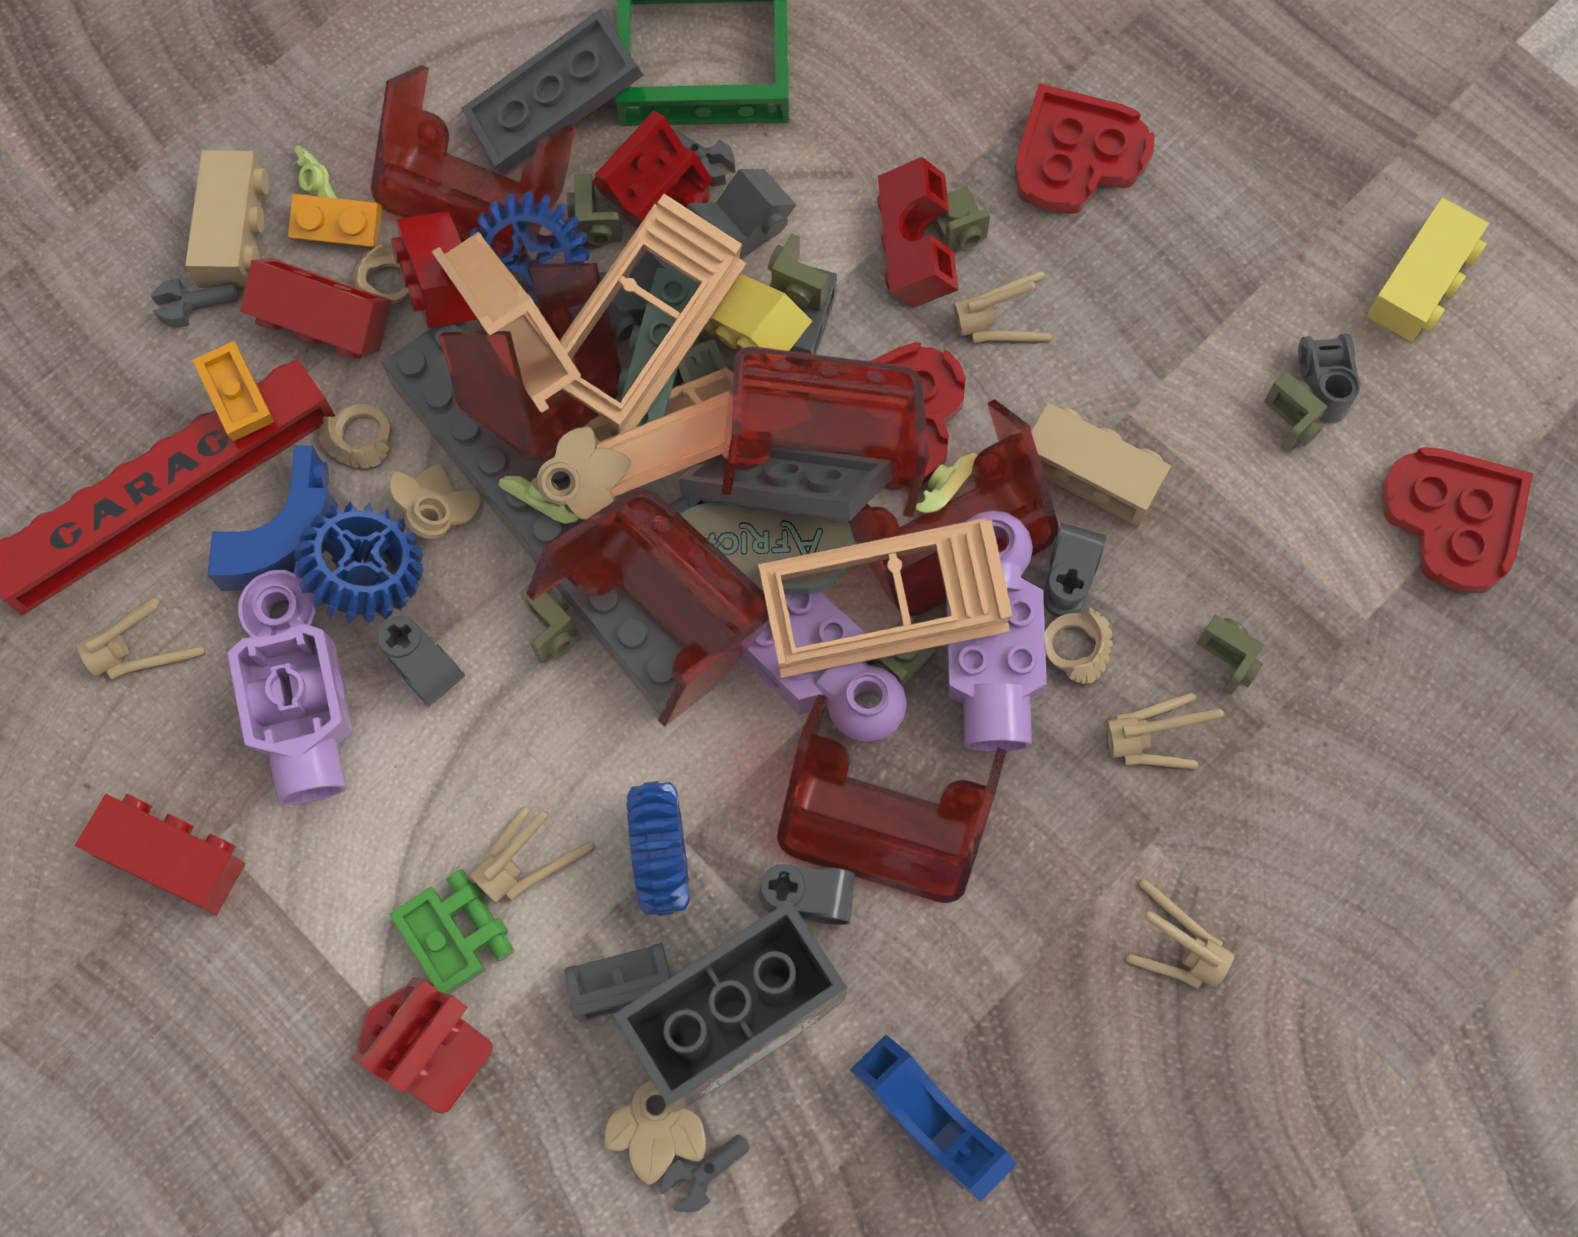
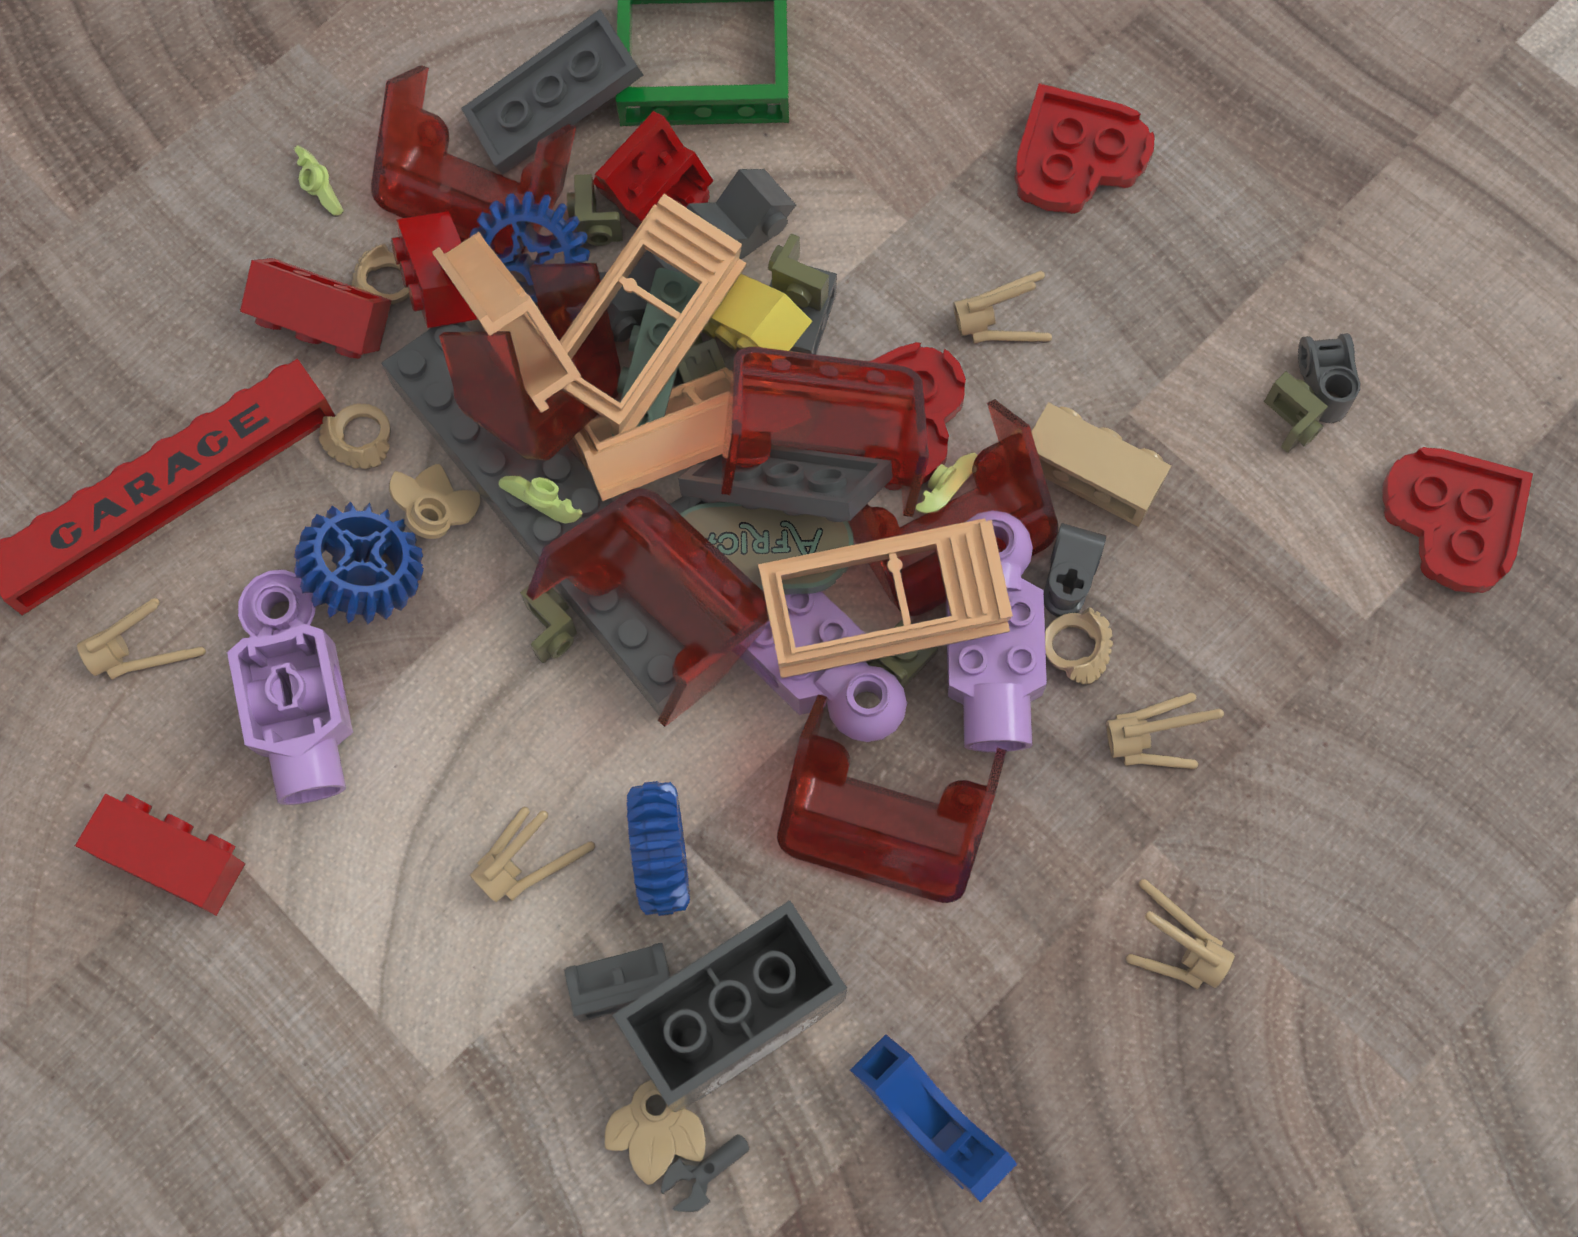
(188, 300): dark grey bar -> none
(226, 217): tan brick -> none
(233, 391): light orange plate -> none
(243, 555): blue arch -> none
(335, 221): light orange plate -> none
(421, 1045): red piece -> none
(422, 662): dark grey piece -> none
(437, 939): bright green plate -> none
(590, 473): tan plate -> none
(718, 153): dark grey bar -> none
(819, 894): dark grey piece -> none
(908, 201): red arch -> none
(964, 223): olive bracket -> none
(1233, 645): olive bracket -> none
(1429, 271): light yellow brick -> none

